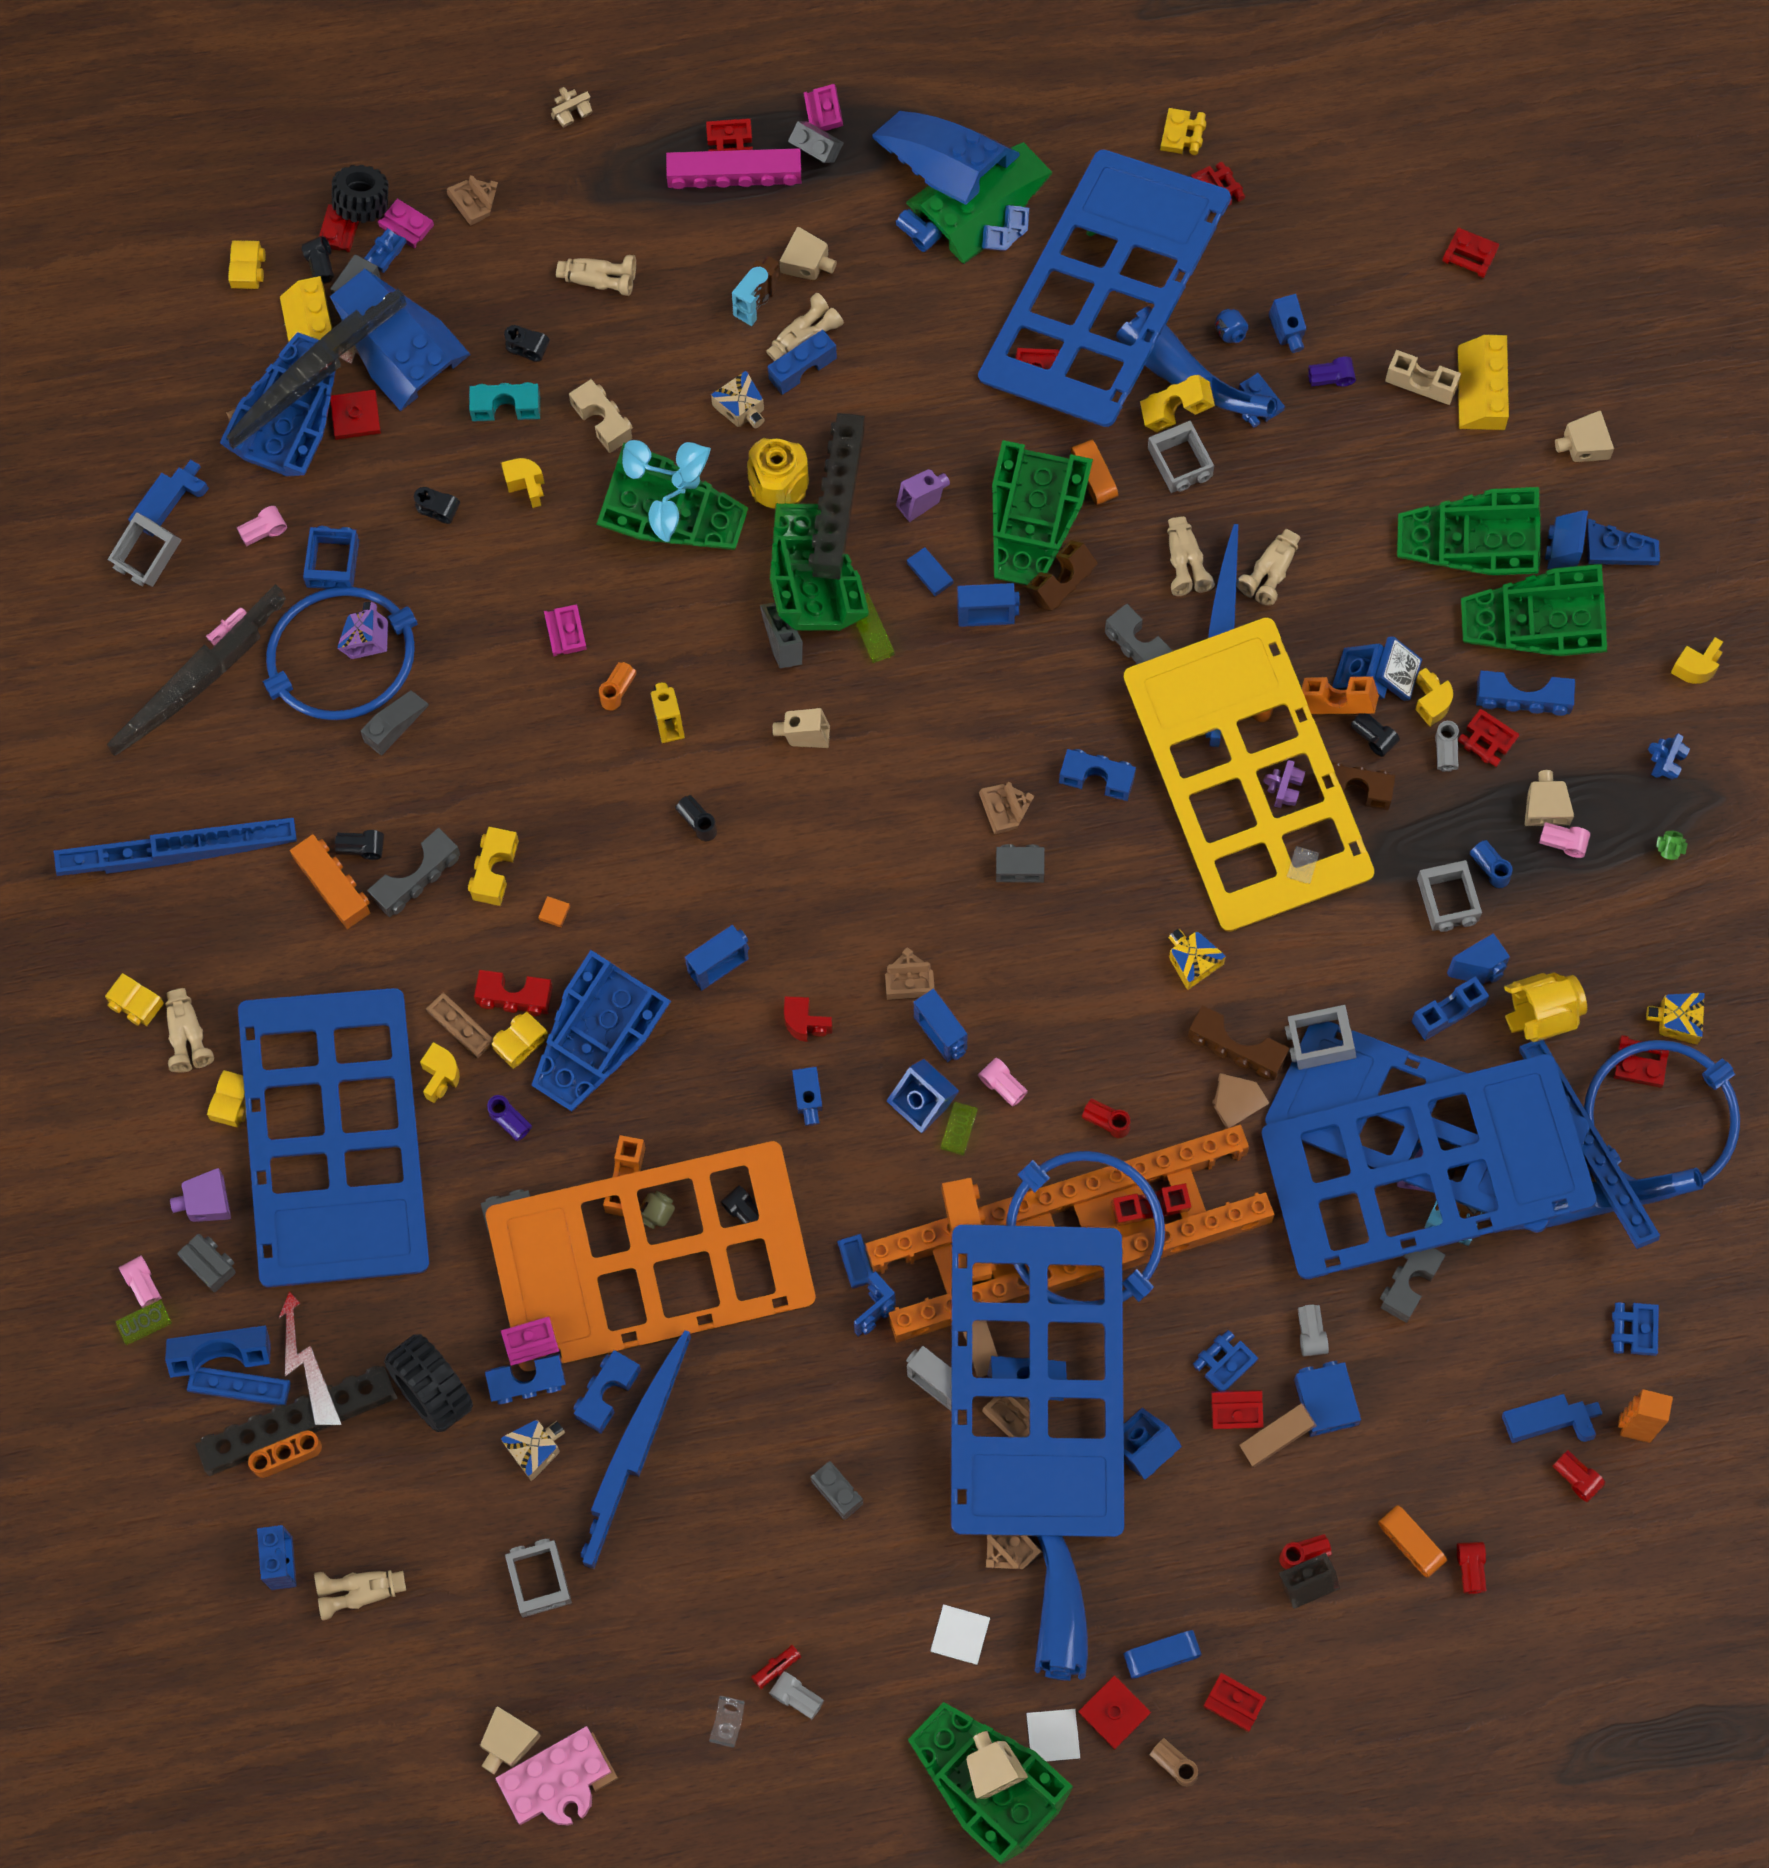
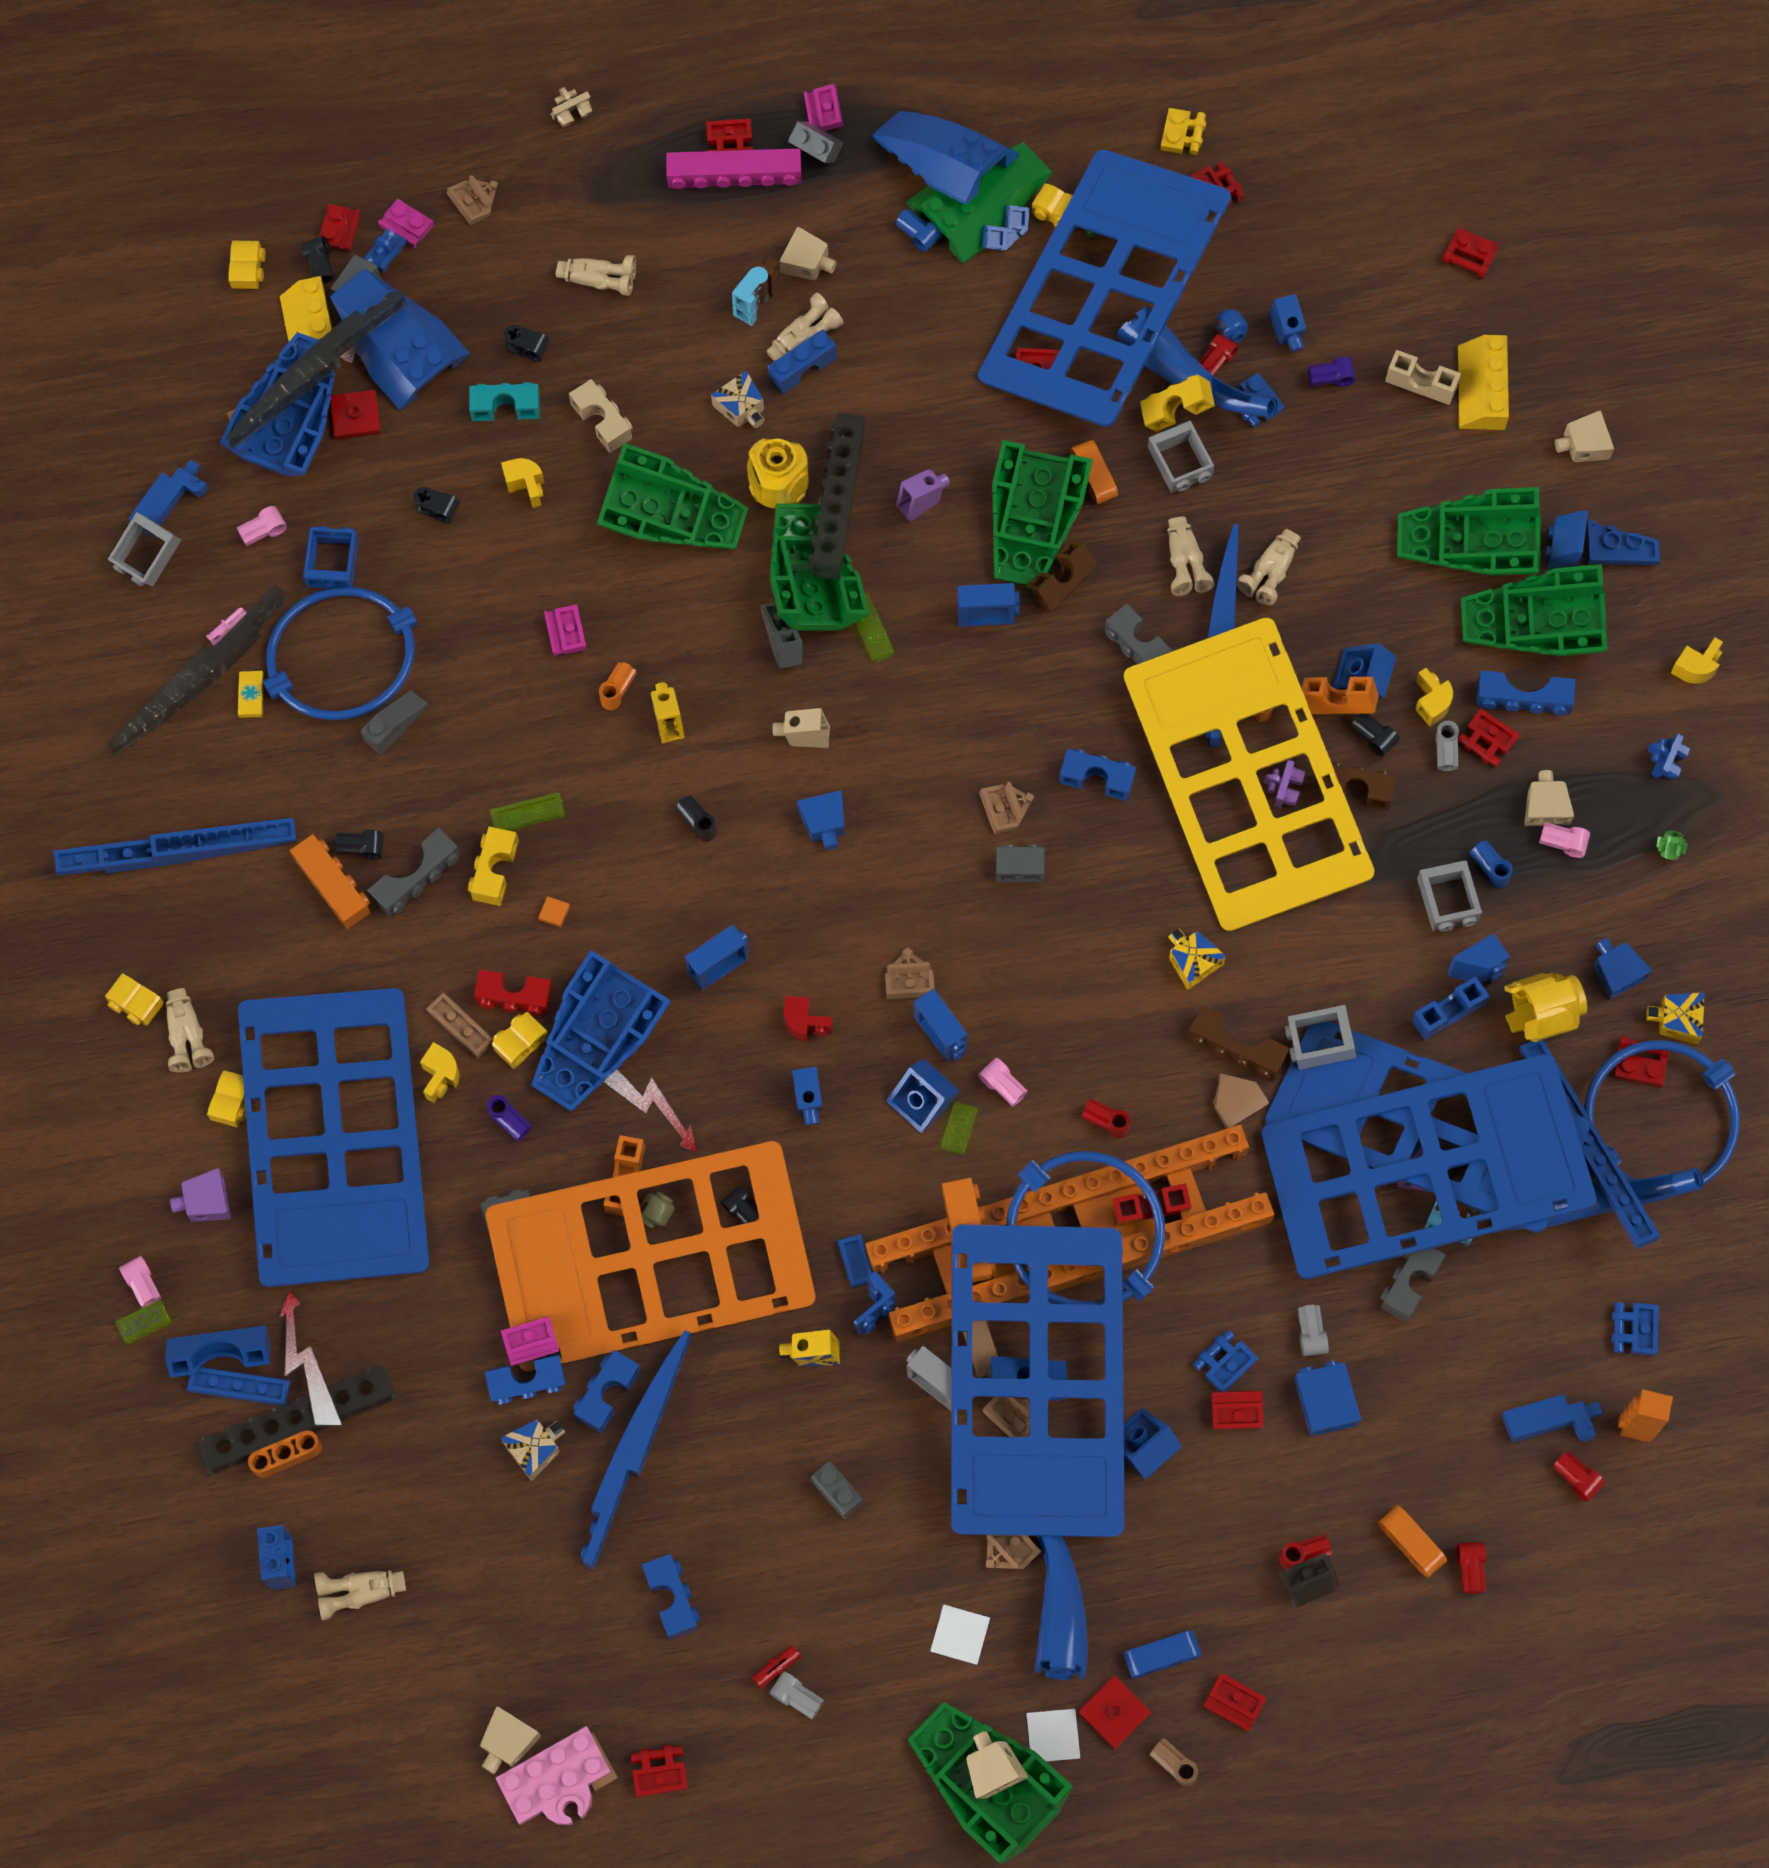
(207, 1262): dark grey brick -> none
(250, 694): none -> yellow tile
(360, 193): black tyre -> none
(364, 633): medium lavender torso -> none
(428, 1382): black tyre -> none
(528, 812): none -> clear neon green tile
(545, 1602): light grey window -> none
(652, 1093): none -> sticker
(659, 1779): none -> red plate
(664, 1574): none -> blue arch
(691, 461): medium azure plant -> none
(727, 1722): clear bracket -> none
(812, 1349): none -> yellow torso
(823, 818): none -> blue torso
(929, 571): blue tile -> none
(1050, 204): none -> yellow brick
(1219, 352): none -> red piece
(1277, 1435): medium nougat tile -> none
(1302, 865): clear bracket -> none
(1398, 668): tile -> none
(1619, 968): none -> blue torso

